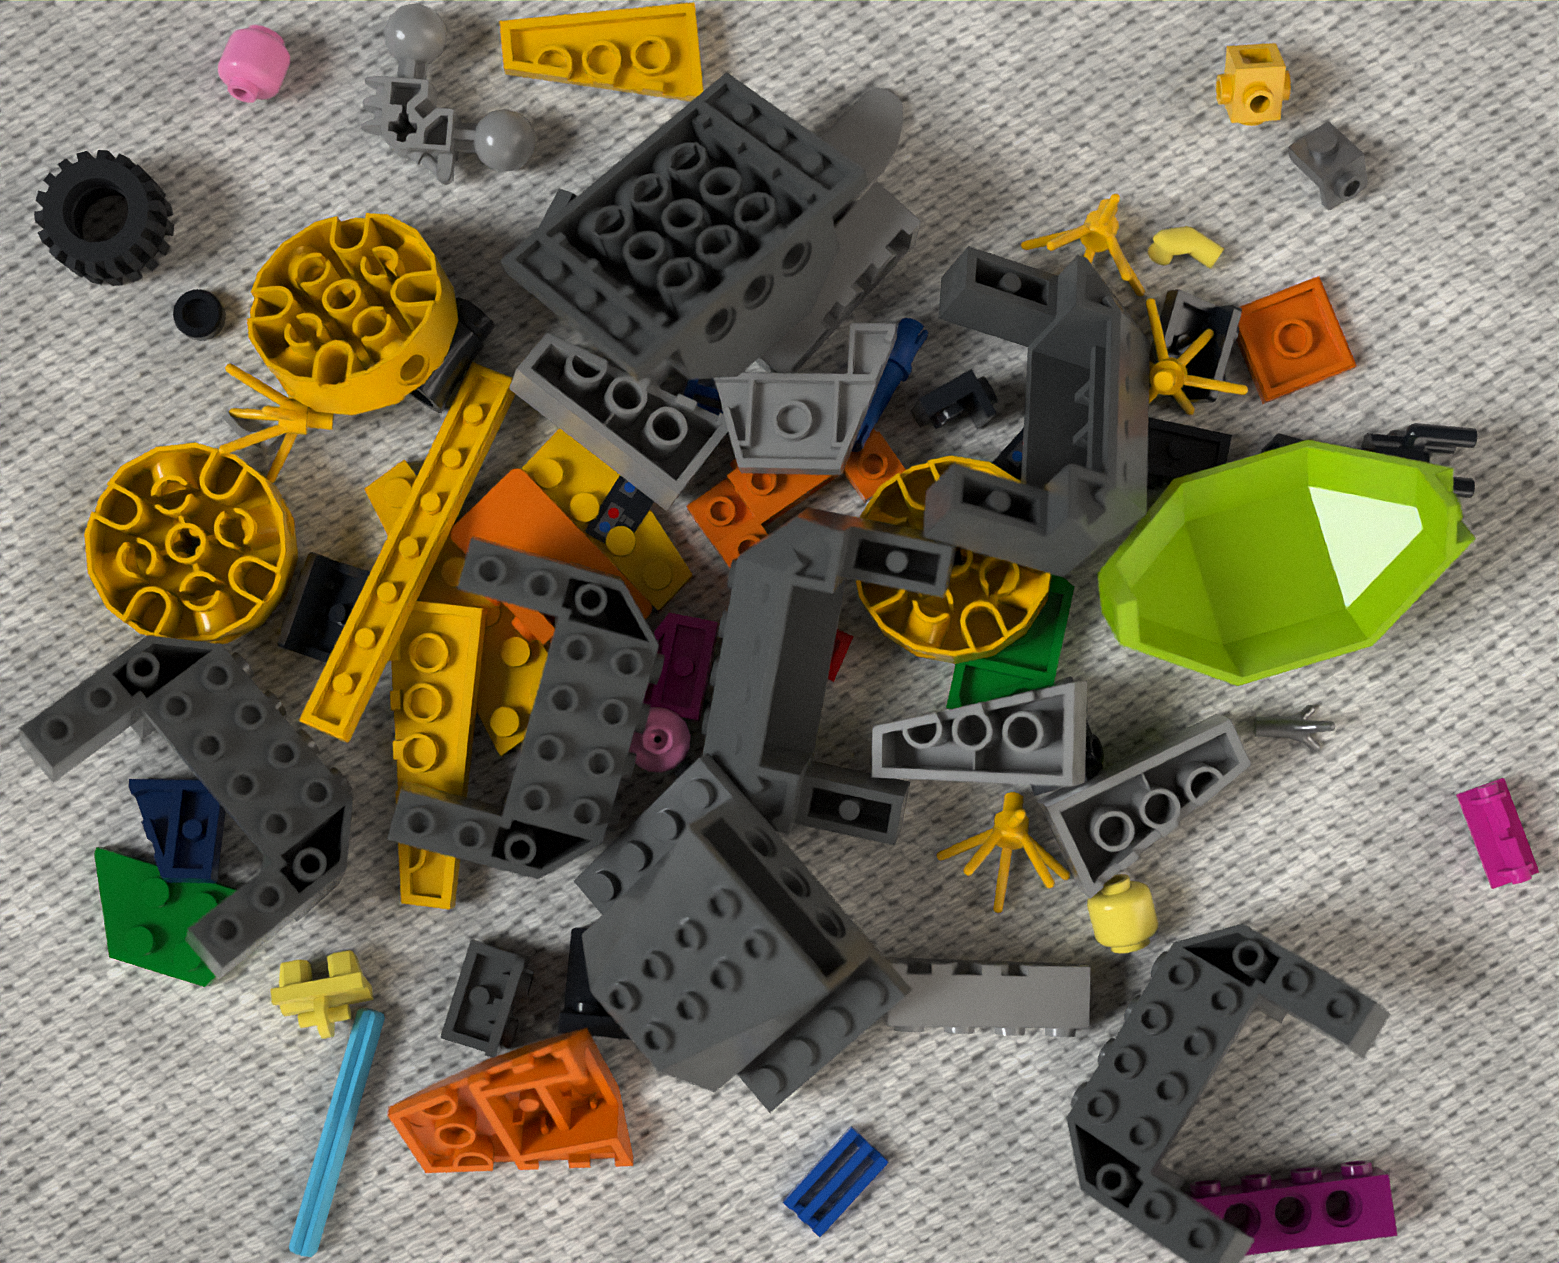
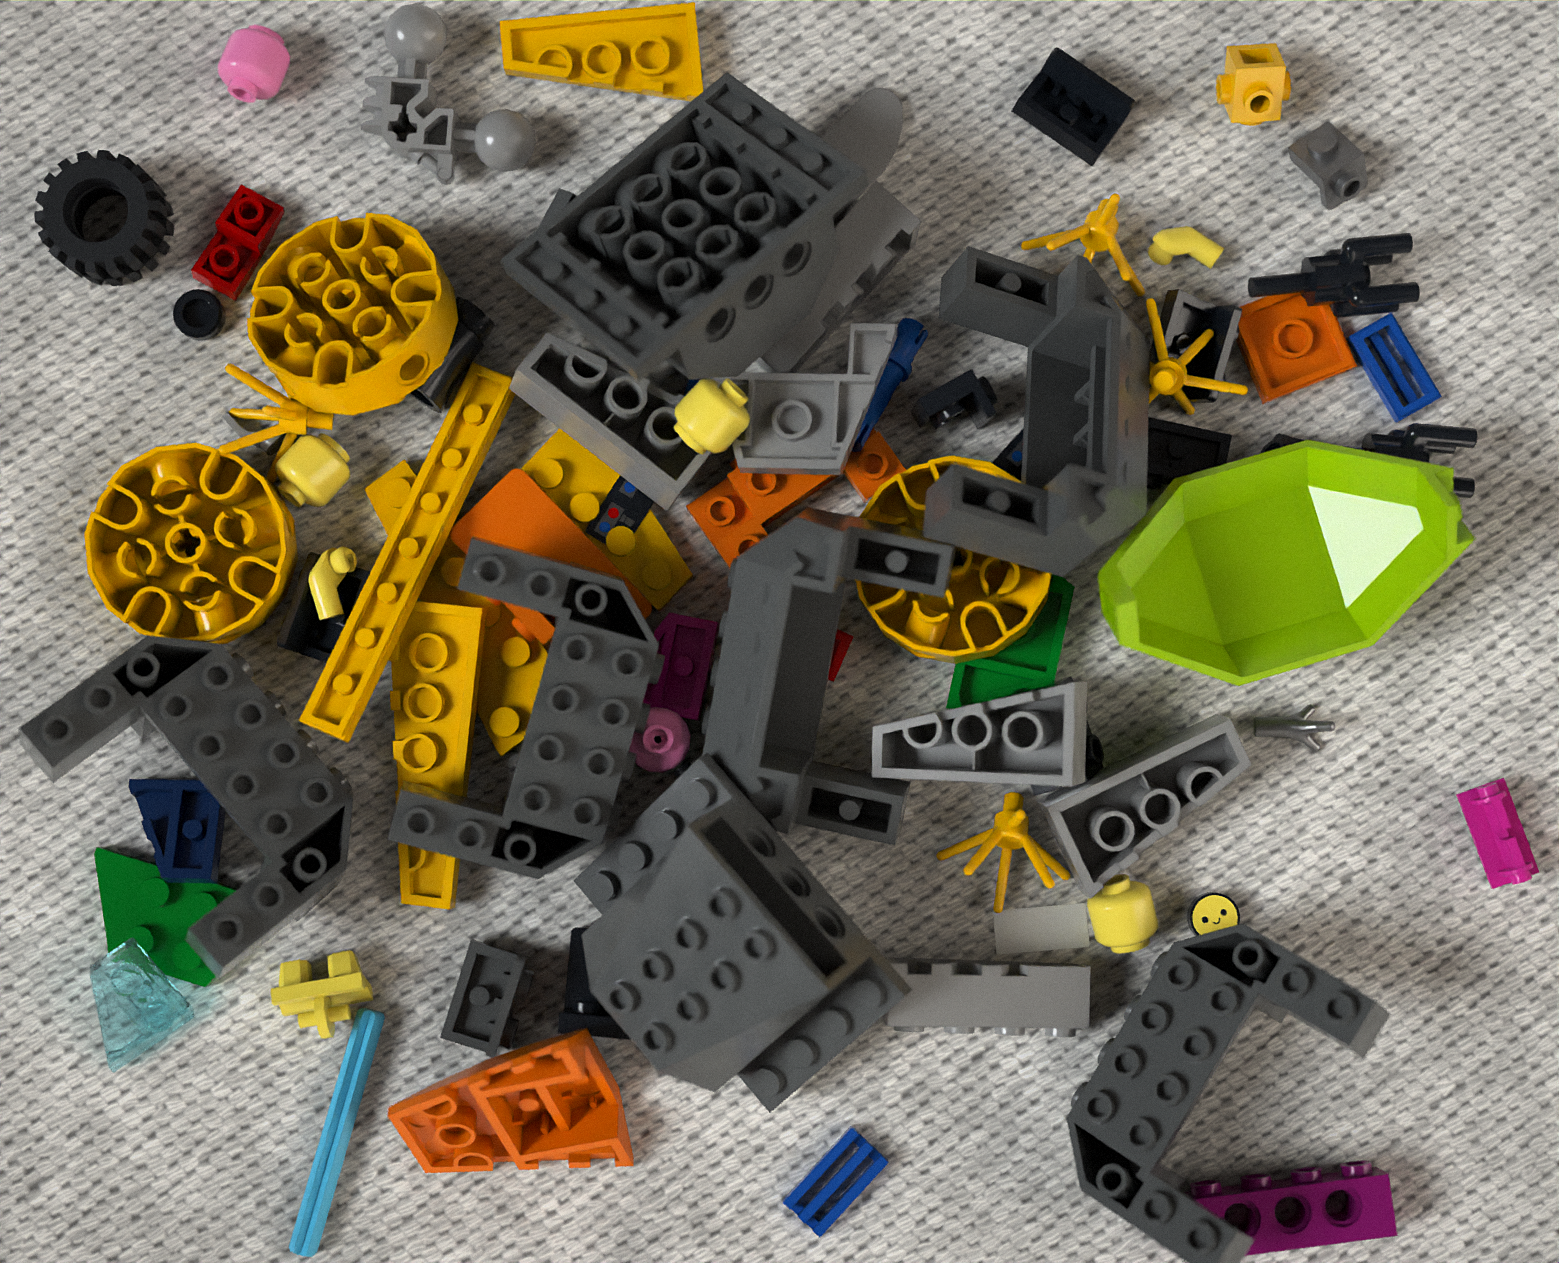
(134, 1003): none -> clear light blue wing
(239, 243): none -> red slope
(312, 470): none -> light yellow head
(327, 576): none -> light yellow arm
(711, 415): none -> light yellow head
(1041, 928): none -> white sticker
(1074, 106): none -> black bracket
(1212, 913): none -> light yellow tile
(1344, 278): none -> black plant
(1376, 375): none -> blue tile

